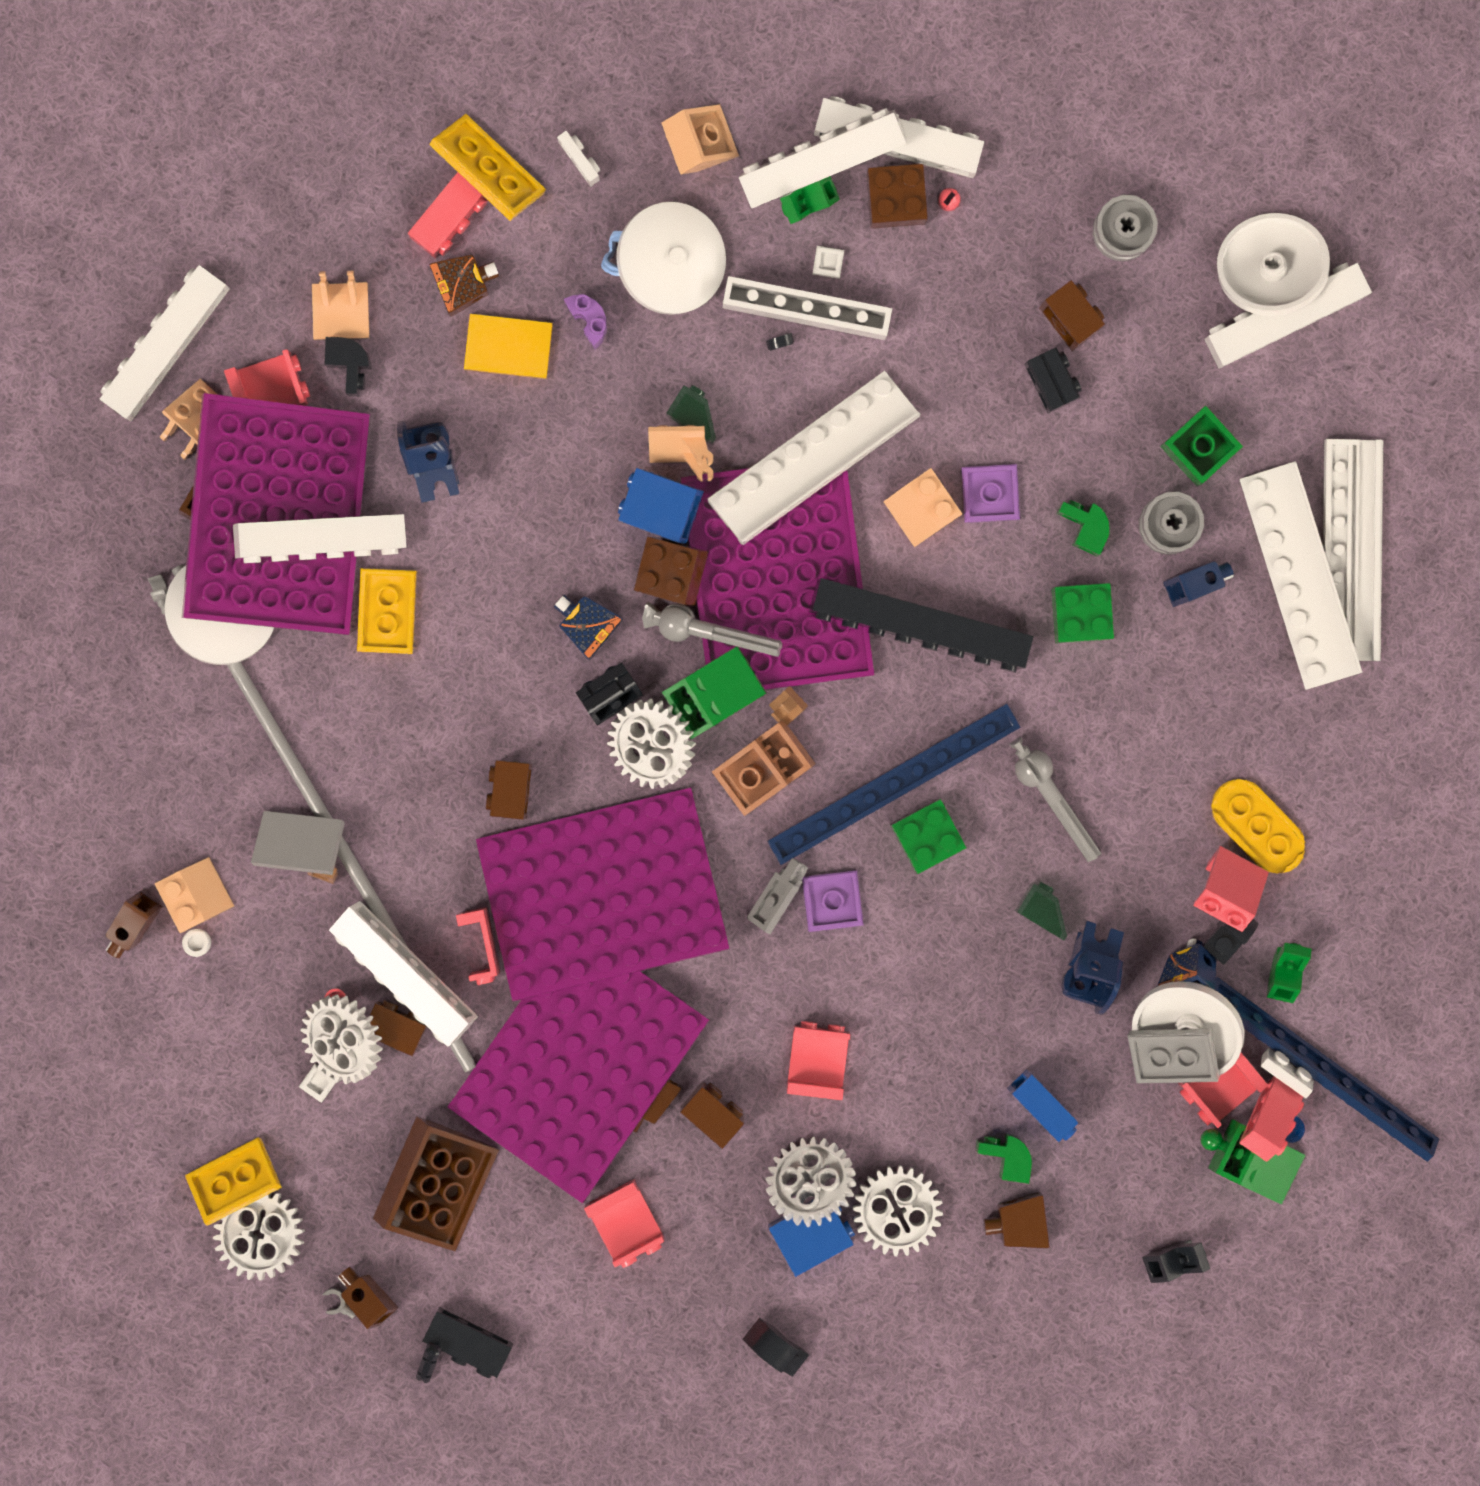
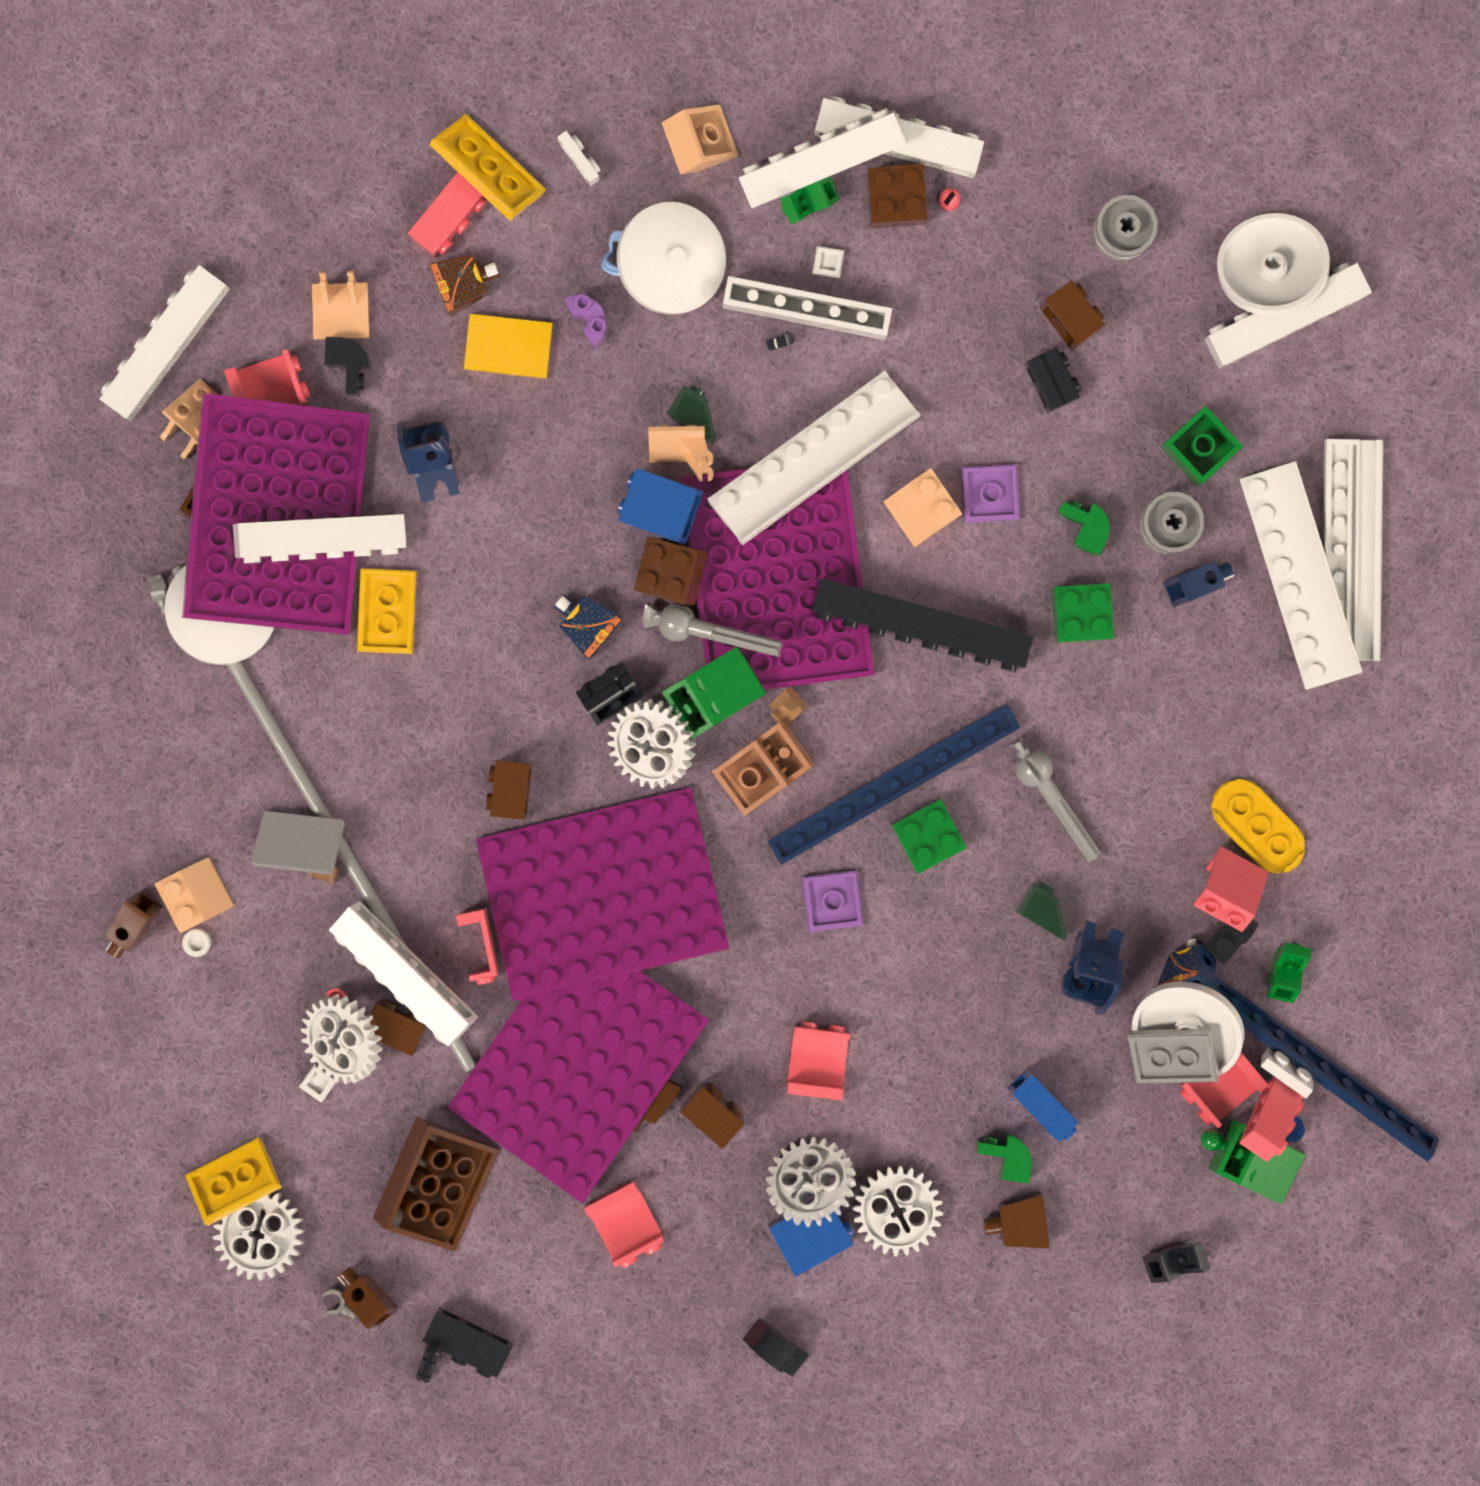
(777, 896): light grey hinge -> none

